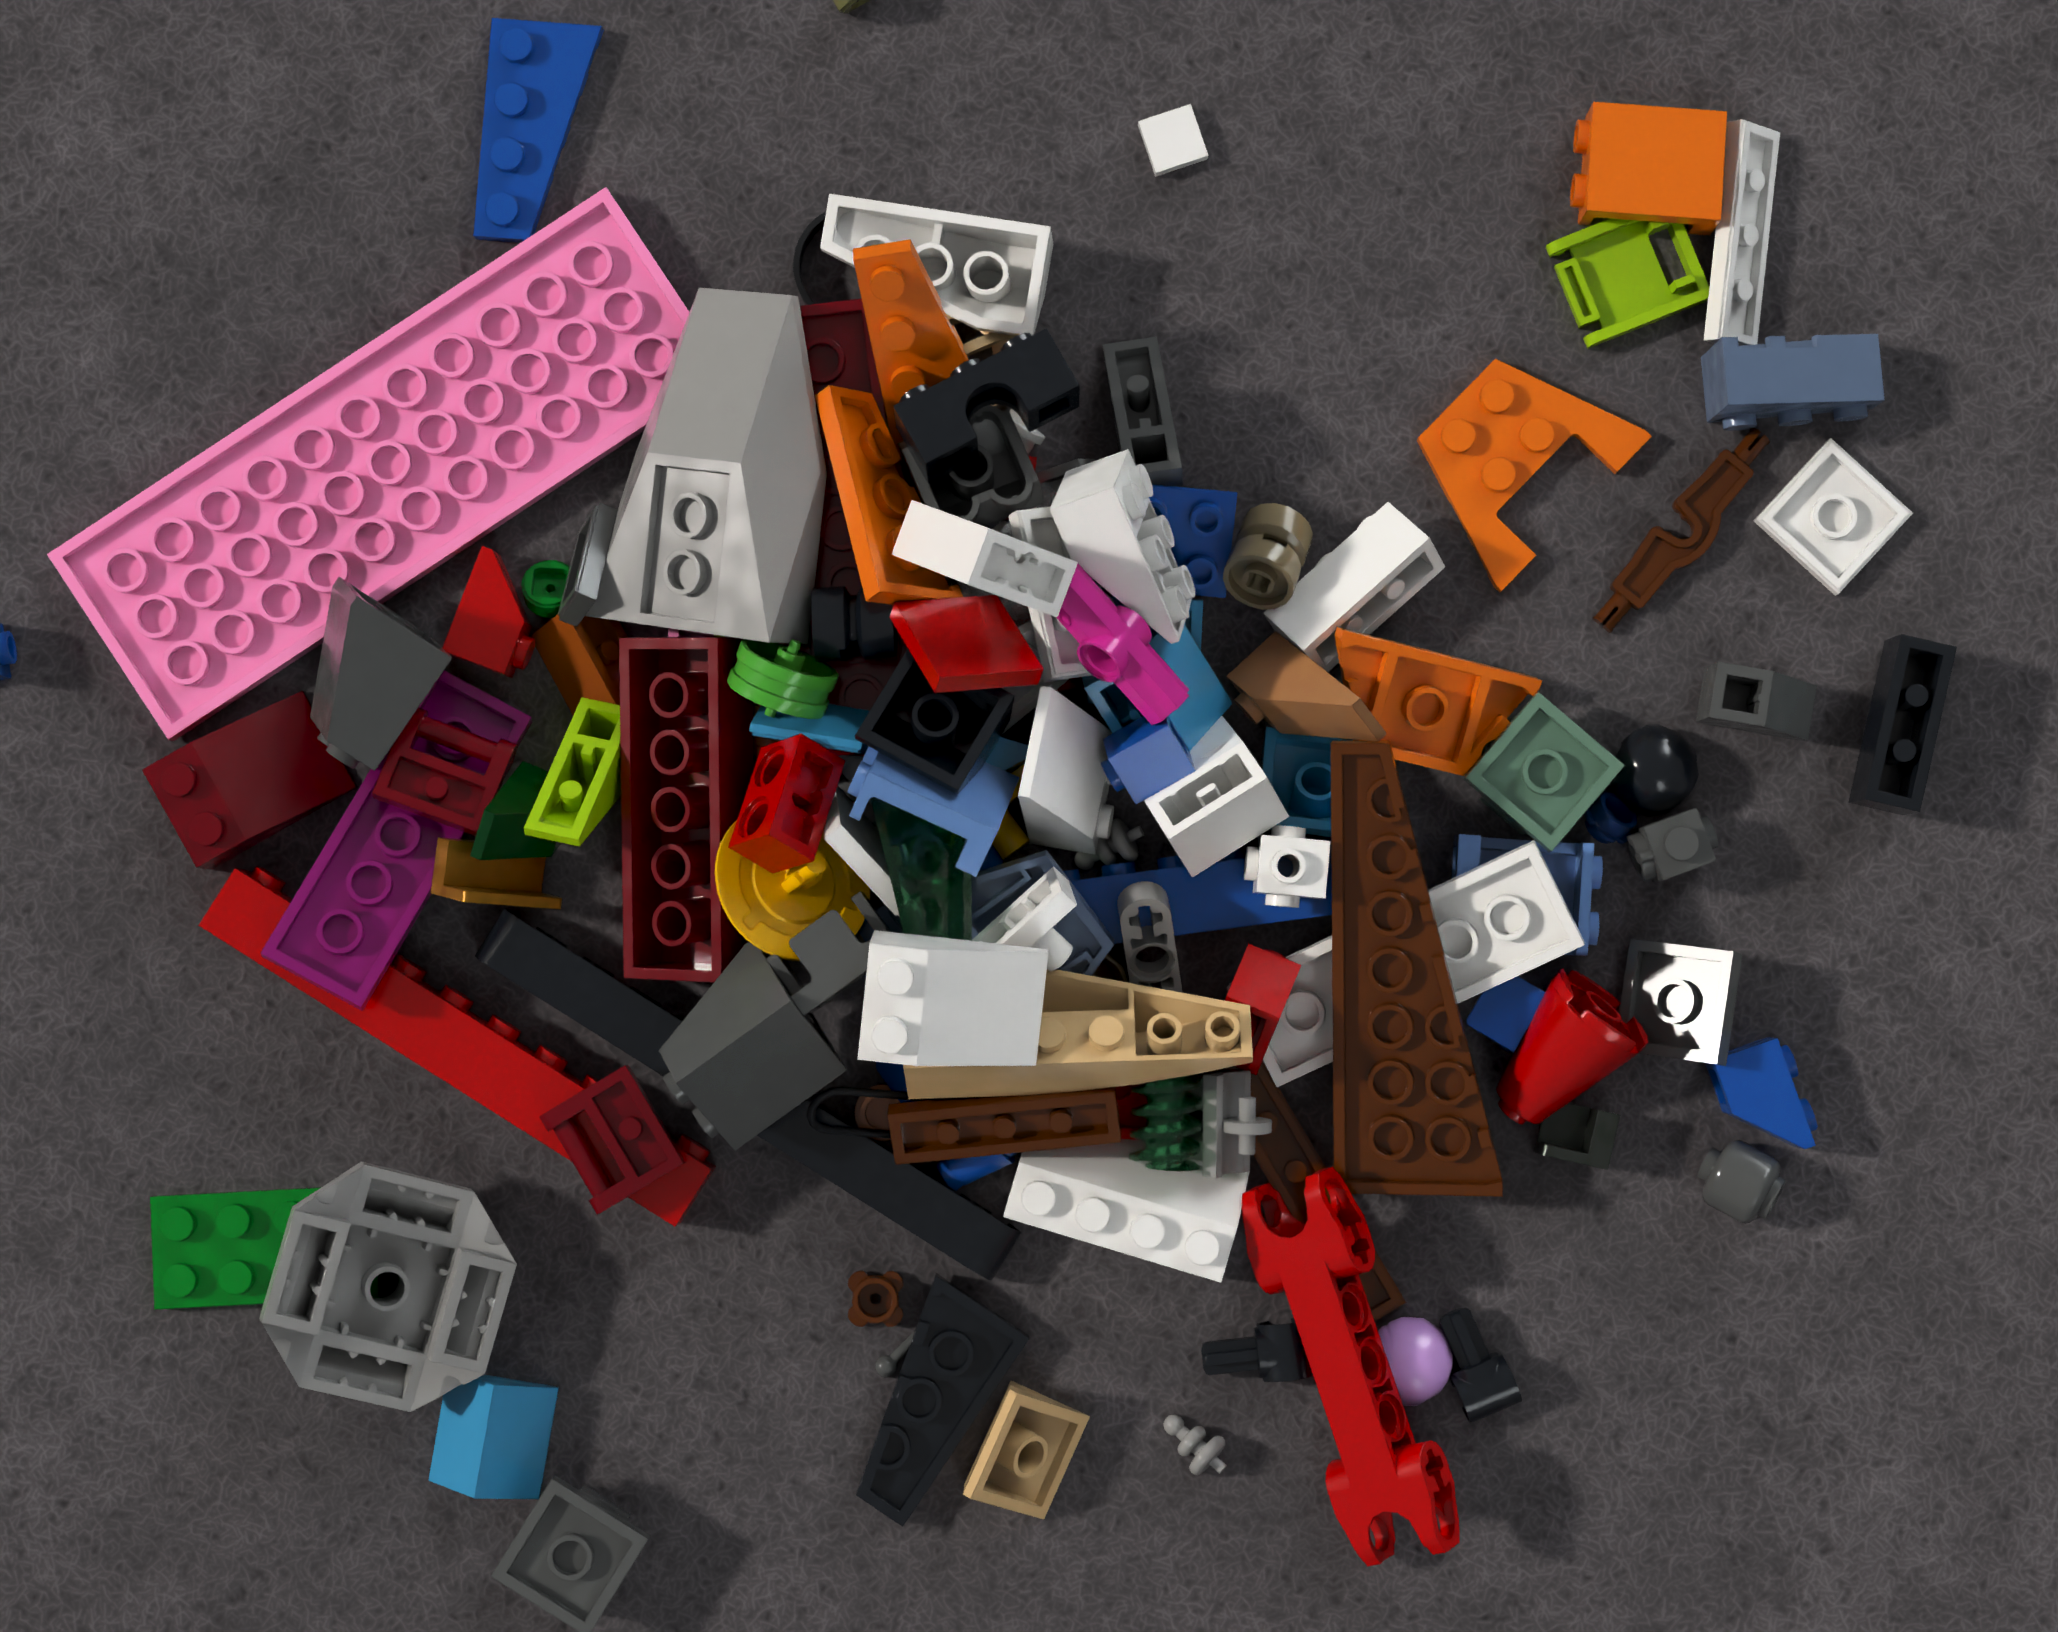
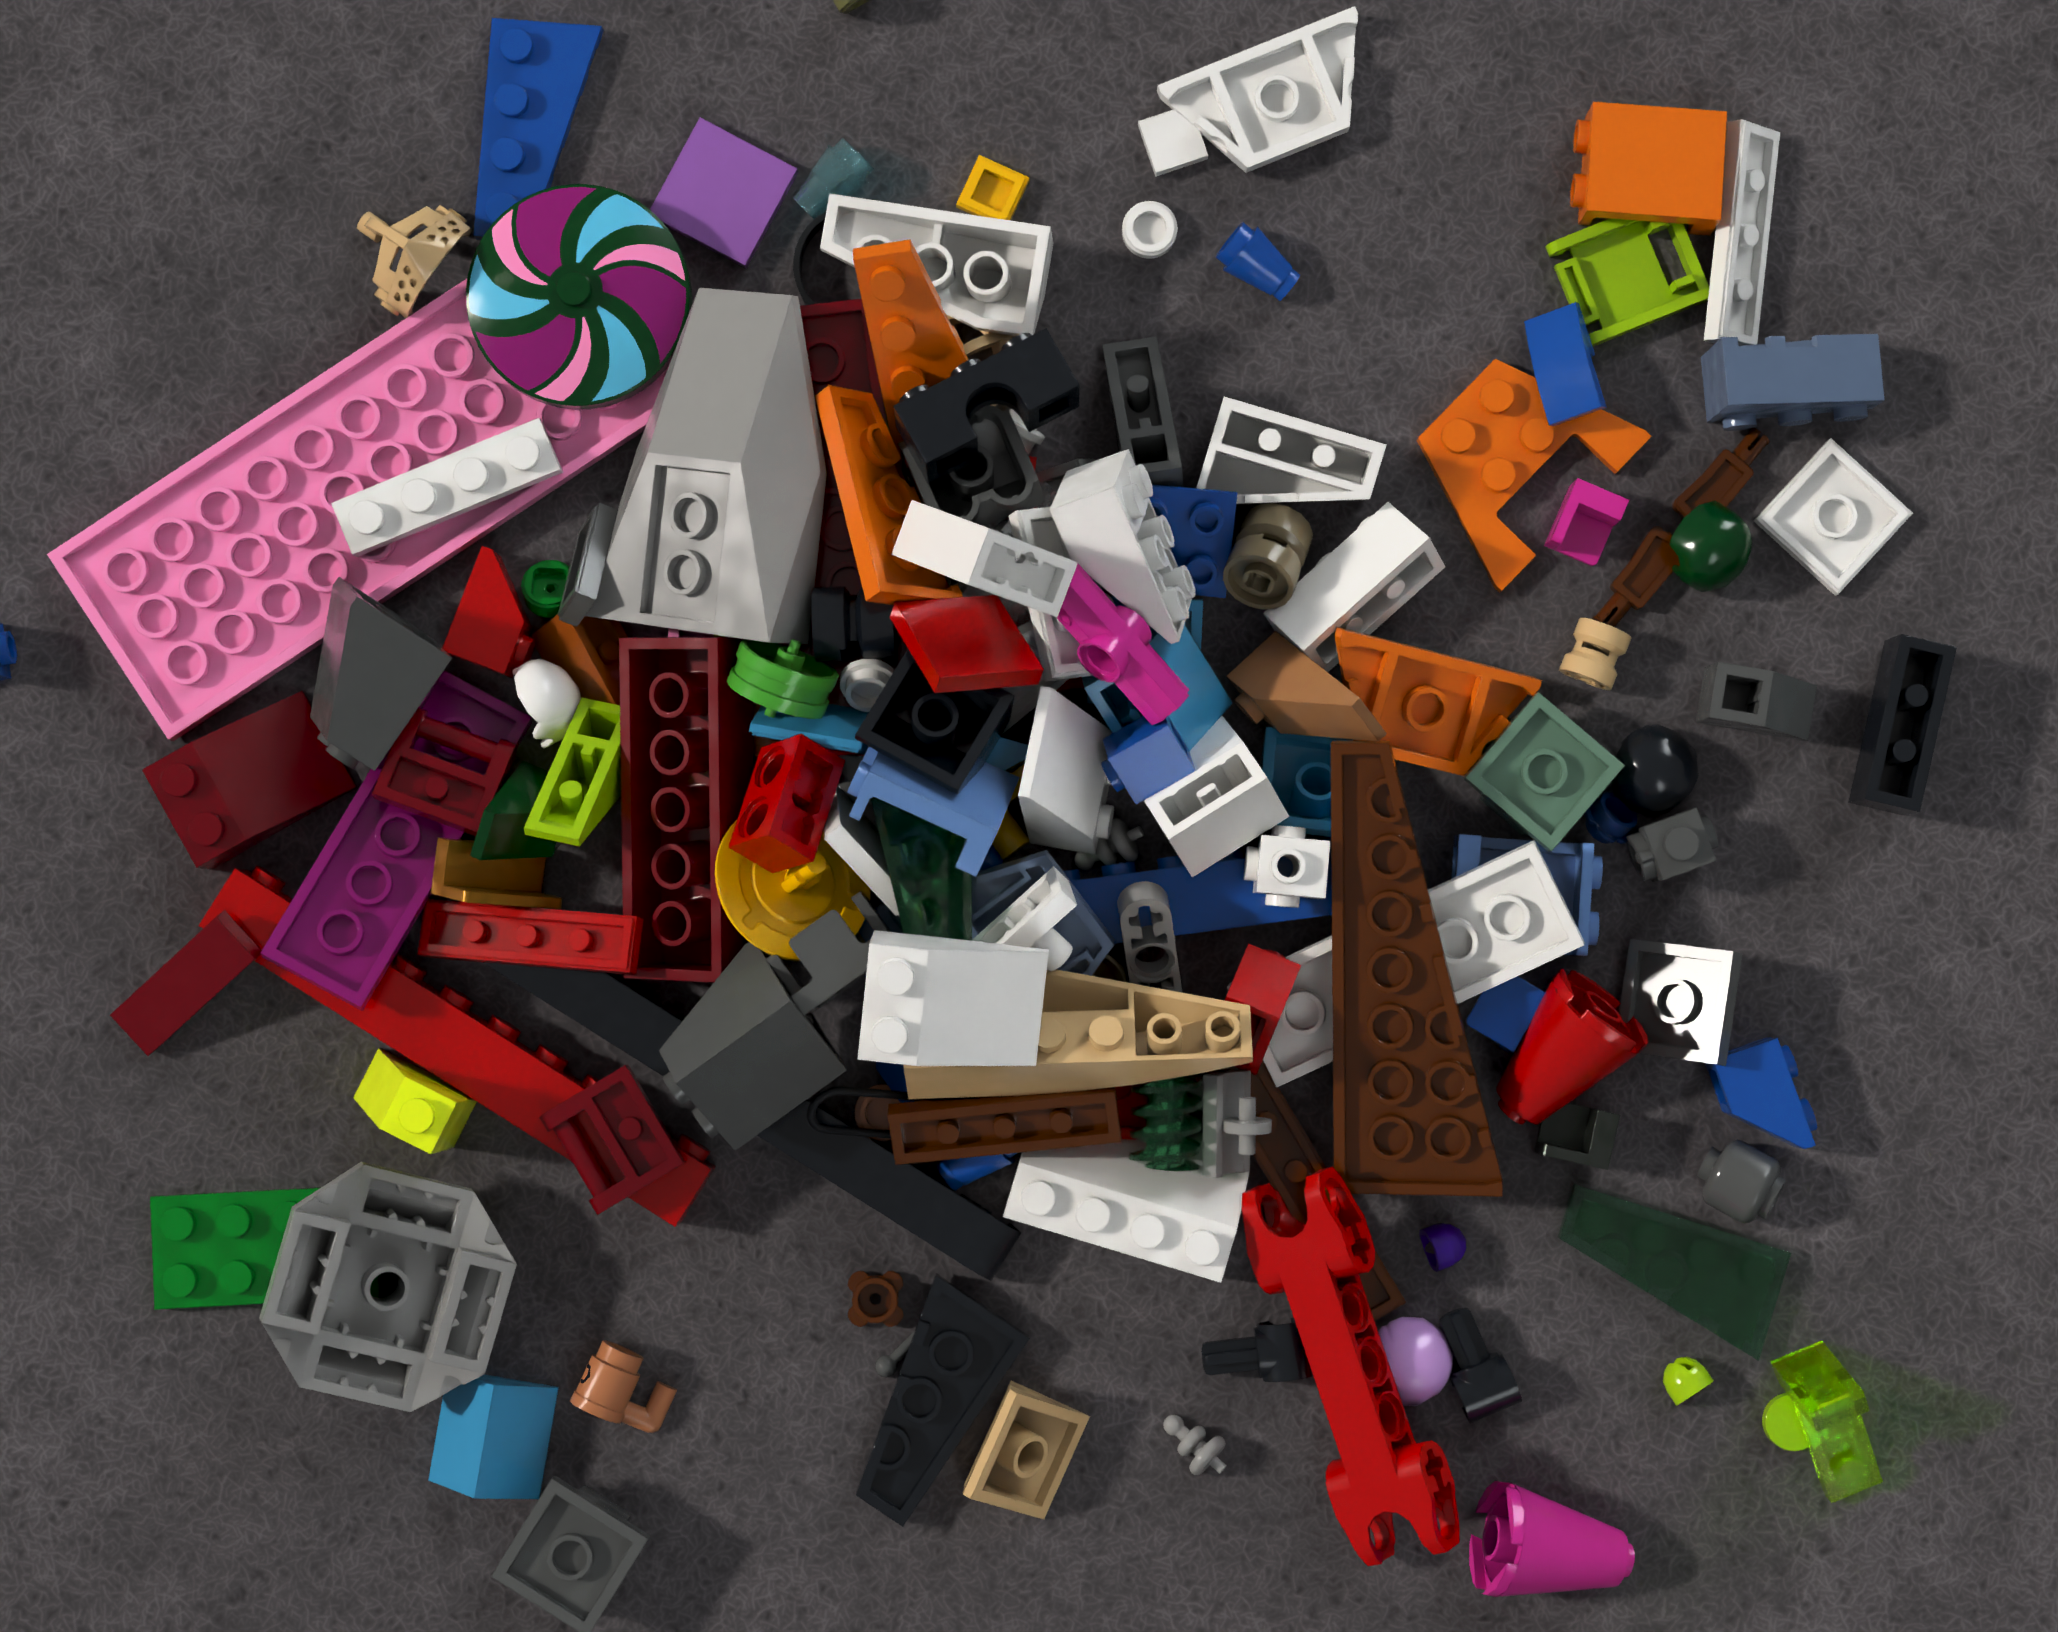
(186, 983): none -> dark red tile
(413, 1103): none -> neon yellow slope
(419, 255): none -> tan helmet
(447, 487): none -> white plate
(531, 936): none -> red tile
(548, 698): none -> white hair
(578, 296): none -> dish
(610, 1384): none -> nougat piece
(723, 192): none -> medium lavender tile
(838, 172): none -> clear light blue cone
(864, 681): none -> white plate
(992, 190): none -> yellow tile
(1149, 229): none -> white tile
(1257, 262): none -> blue cone
(1273, 94): none -> white wing
(1286, 458): none -> white wedge
(1447, 1243): none -> dark purple hinge
(1543, 1546): none -> dark pink cone
(1563, 364): none -> blue slope
(1585, 521): none -> dark pink panel
(1595, 653): none -> tan wheel
(1685, 1378): none -> lime hinge
(1691, 1267): none -> clear green wing
(1711, 547): none -> dark green hair
(1782, 1424): none -> lime tile
(1831, 1419): none -> clear neon green bracket

